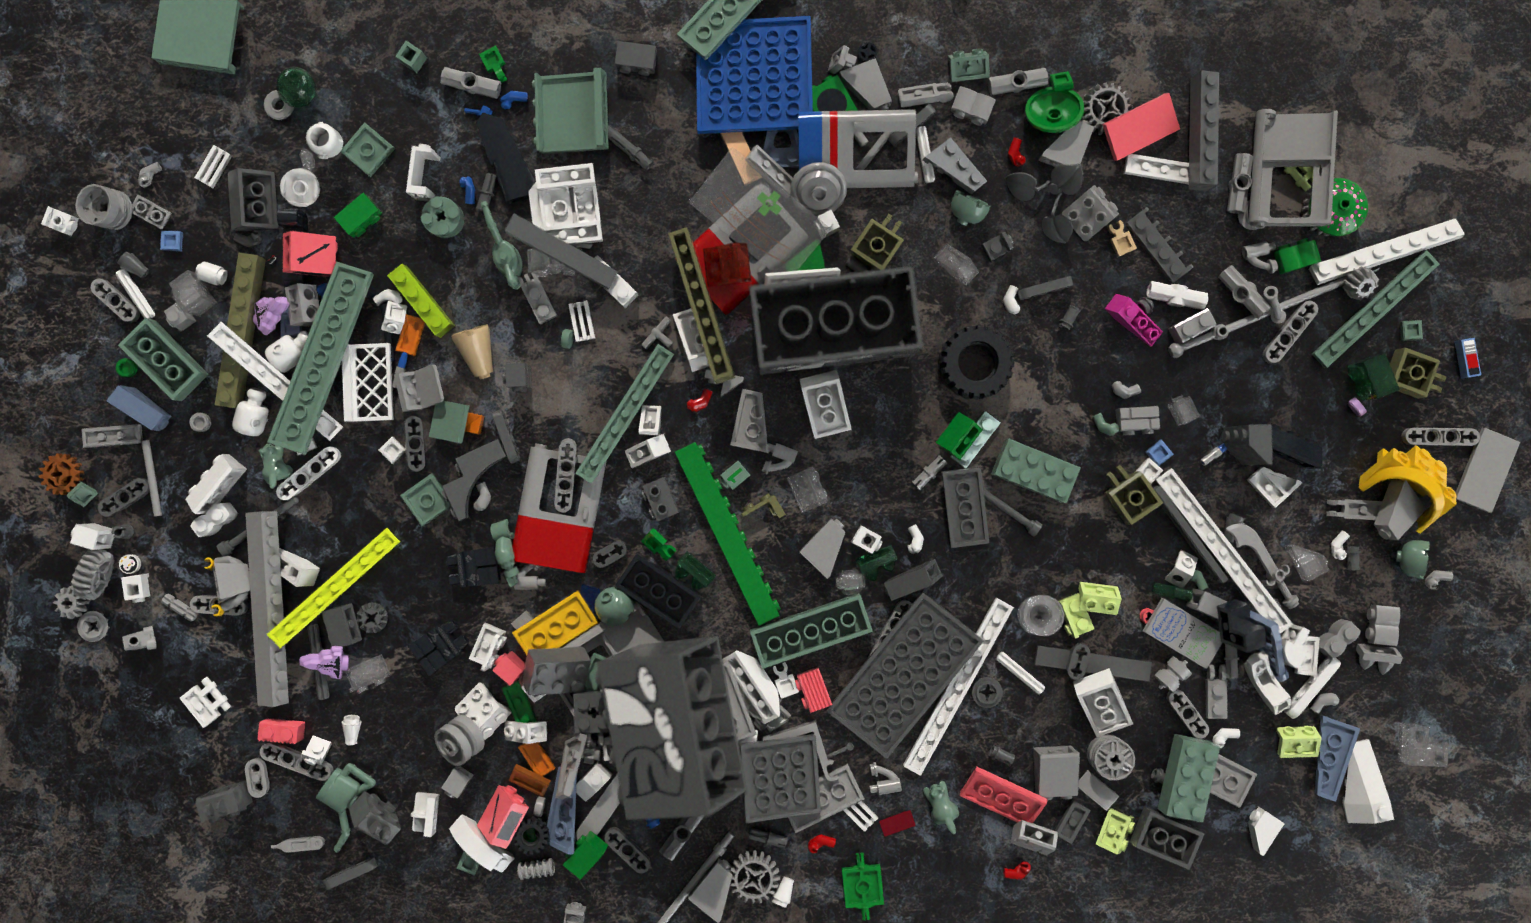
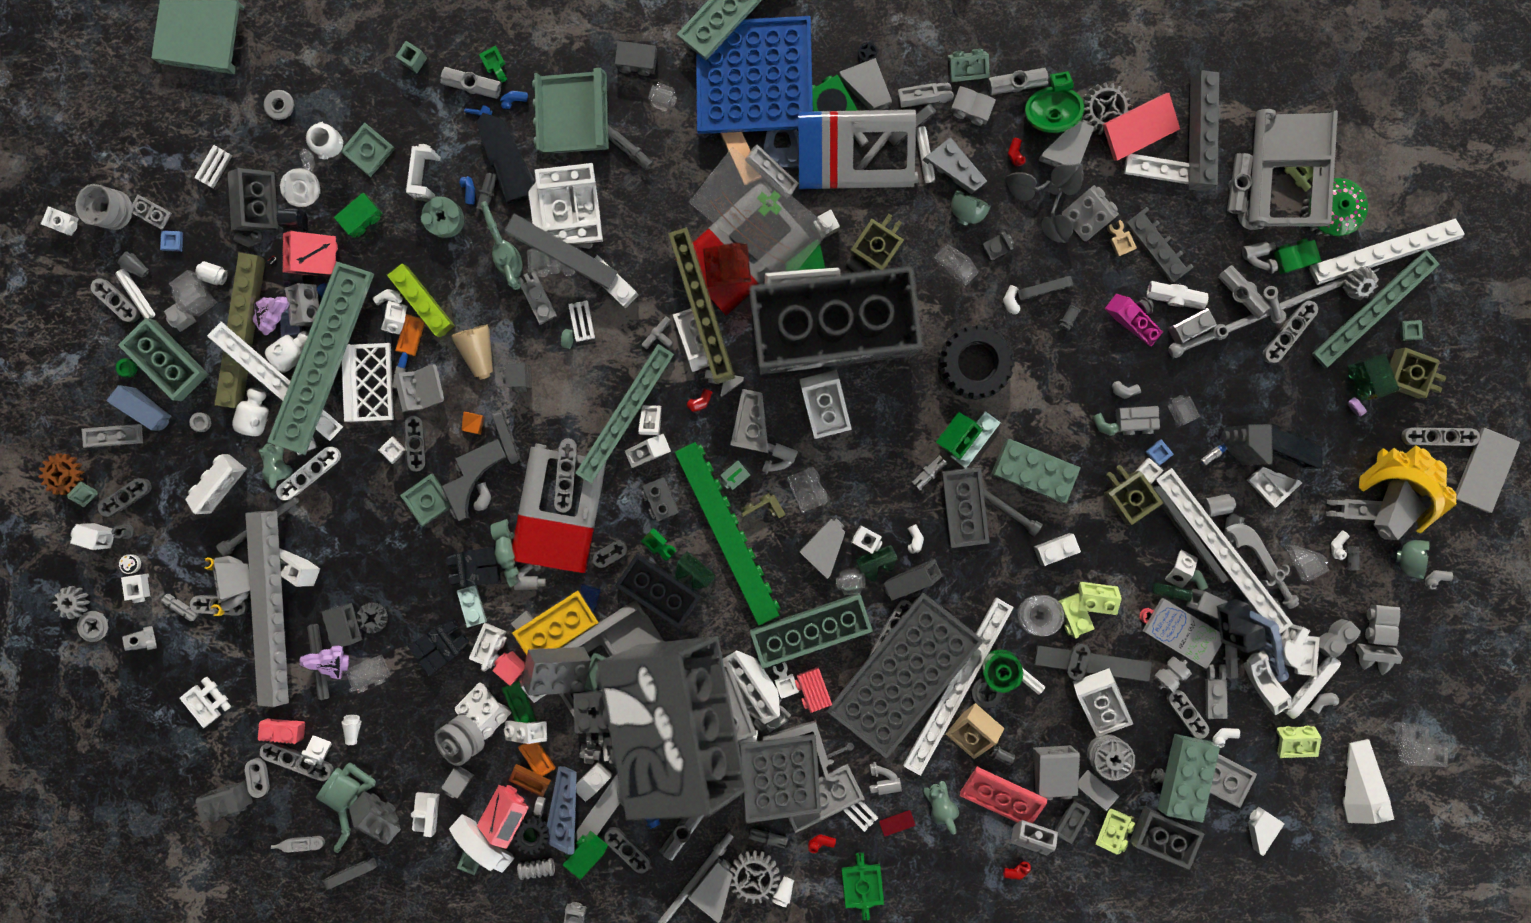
(92, 574): light grey gear -> none
(146, 174): light grey arm -> none
(151, 478): light grey bar -> none
(214, 519): white brick -> none
(295, 87): clear green cylinder -> none
(333, 588): neon yellow tile -> none
(449, 421): sand green tile -> none
(471, 606): none -> light aqua plate
(570, 762): light grey wing -> none
(613, 606): sand green cylinder -> none
(662, 97): none -> clear head
(819, 187): light grey piece -> none
(841, 58): light grey plate -> none
(975, 731): none -> tan slope
(1007, 680): none -> green brick
(1057, 549): none -> white brick
(1219, 505): none -> light grey brick
(1334, 756): sand blue wing -> none
(1467, 358): slope -> none

